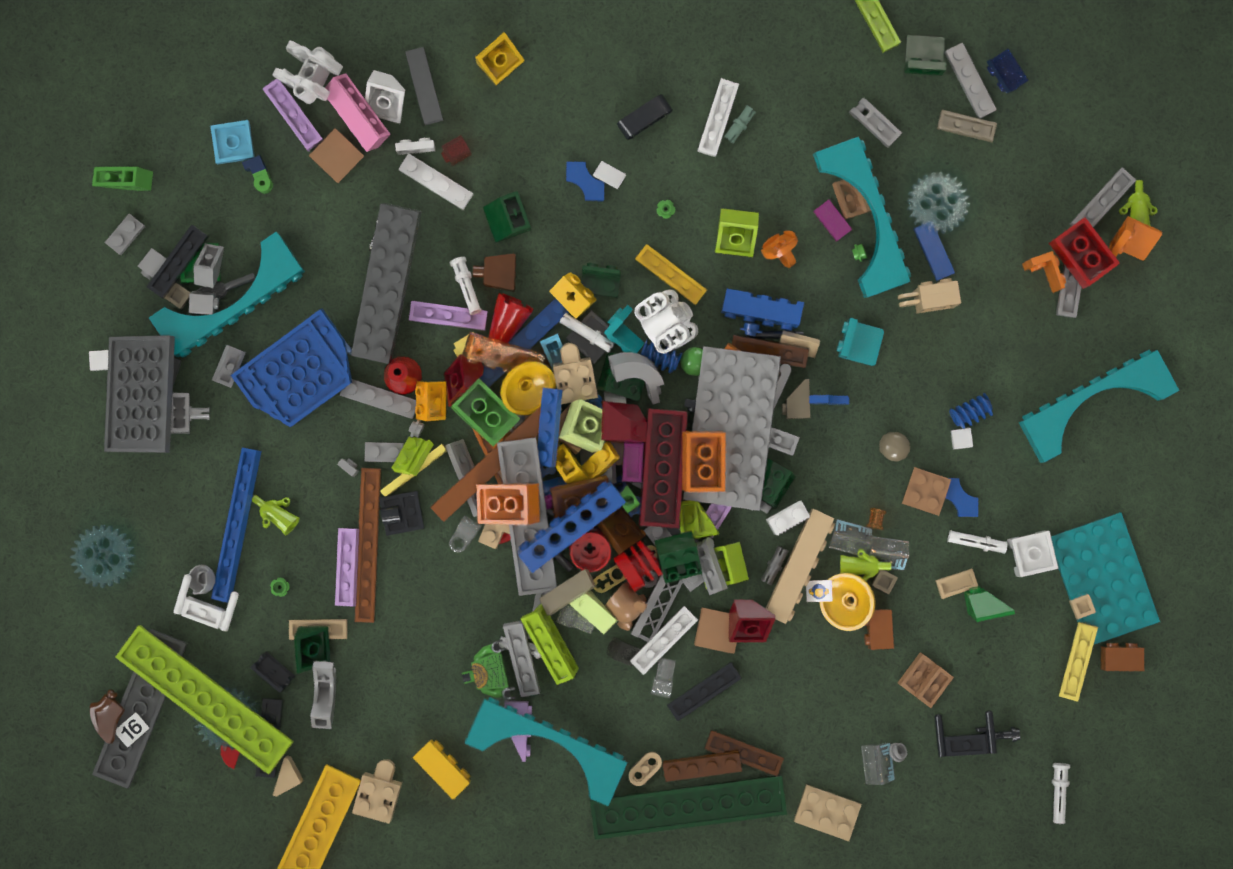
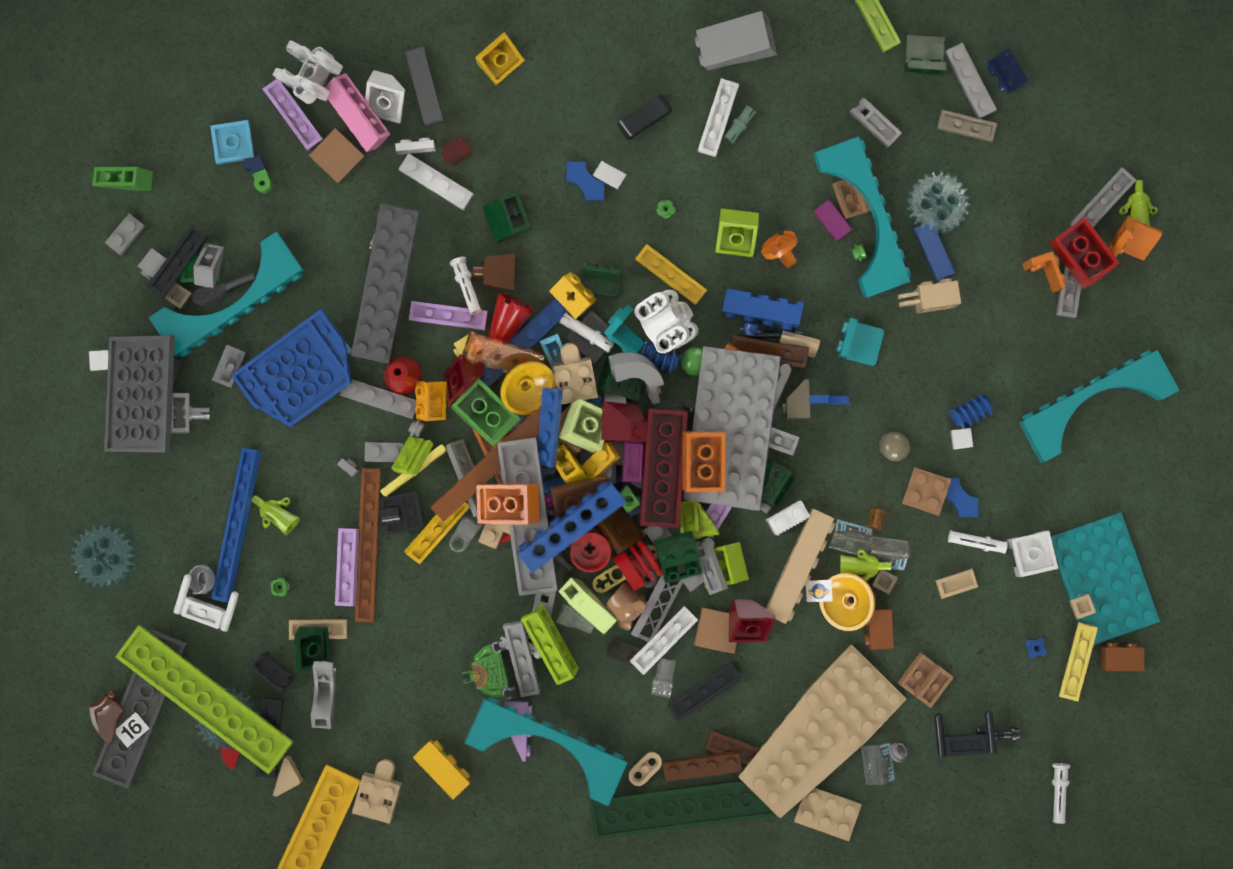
(203, 302): light grey brick -> none
(433, 534): none -> yellow plate
(567, 592): dark tan tile -> none
(736, 41): none -> light grey slope
(774, 565): flat silver pin -> none
(821, 731): none -> tan wing
(985, 606): green slope -> none
(1031, 648): none -> blue plate

